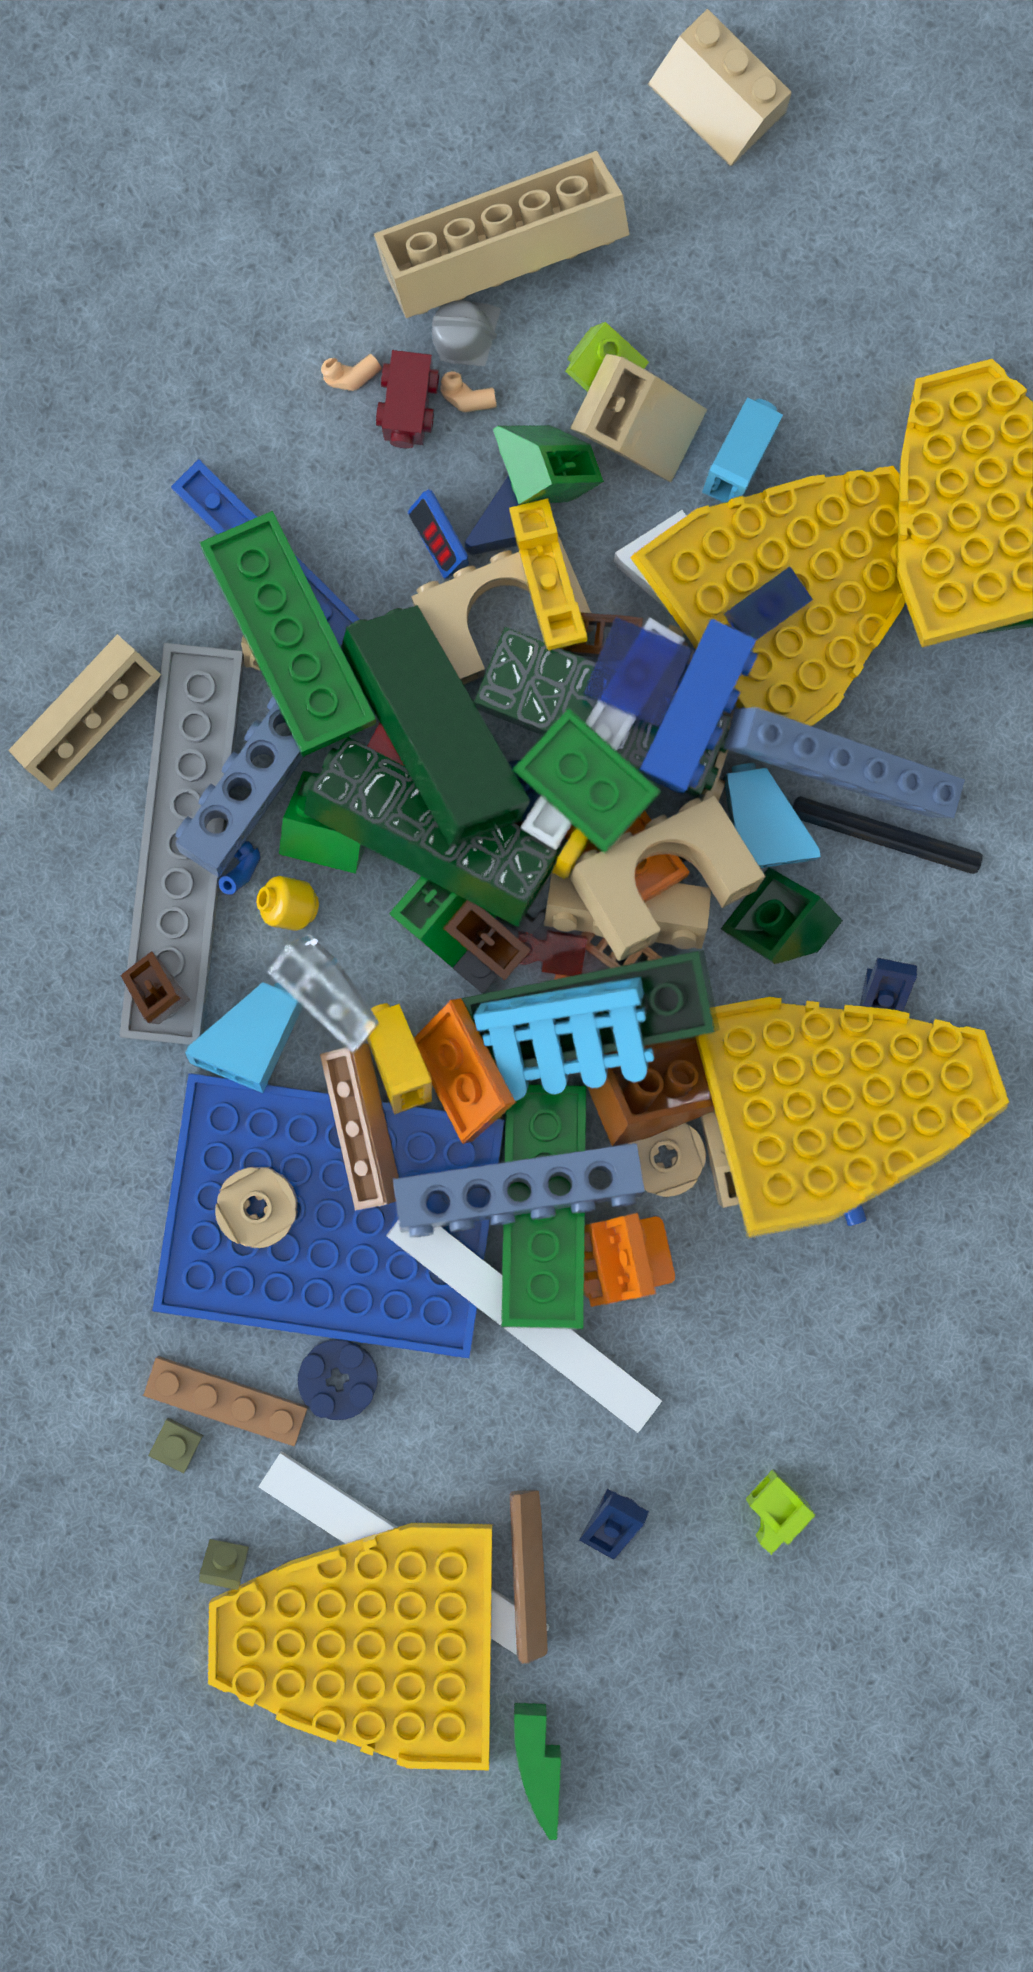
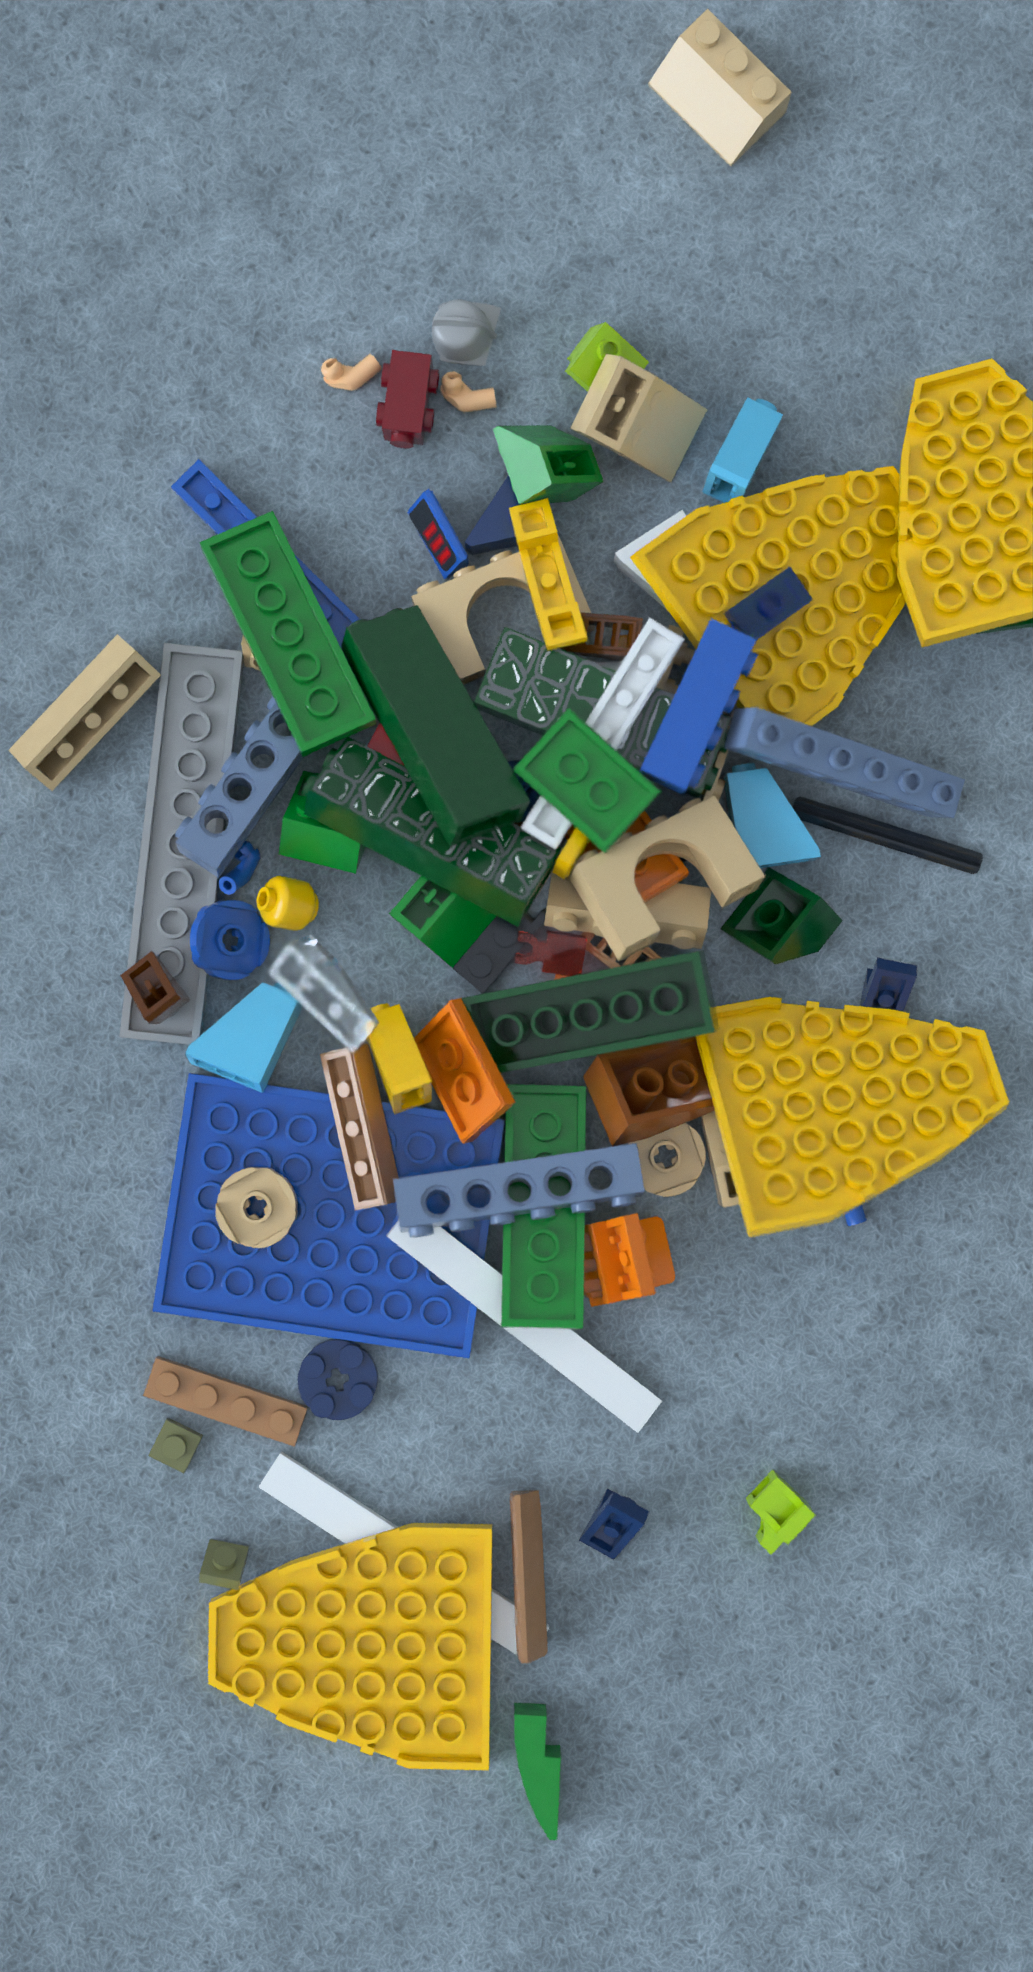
(210, 951): none -> blue plate
(486, 939): reddish brown slope -> none
(502, 234): tan brick -> none
(580, 1006): medium azure fence -> none
(637, 672): clear blue plate -> none

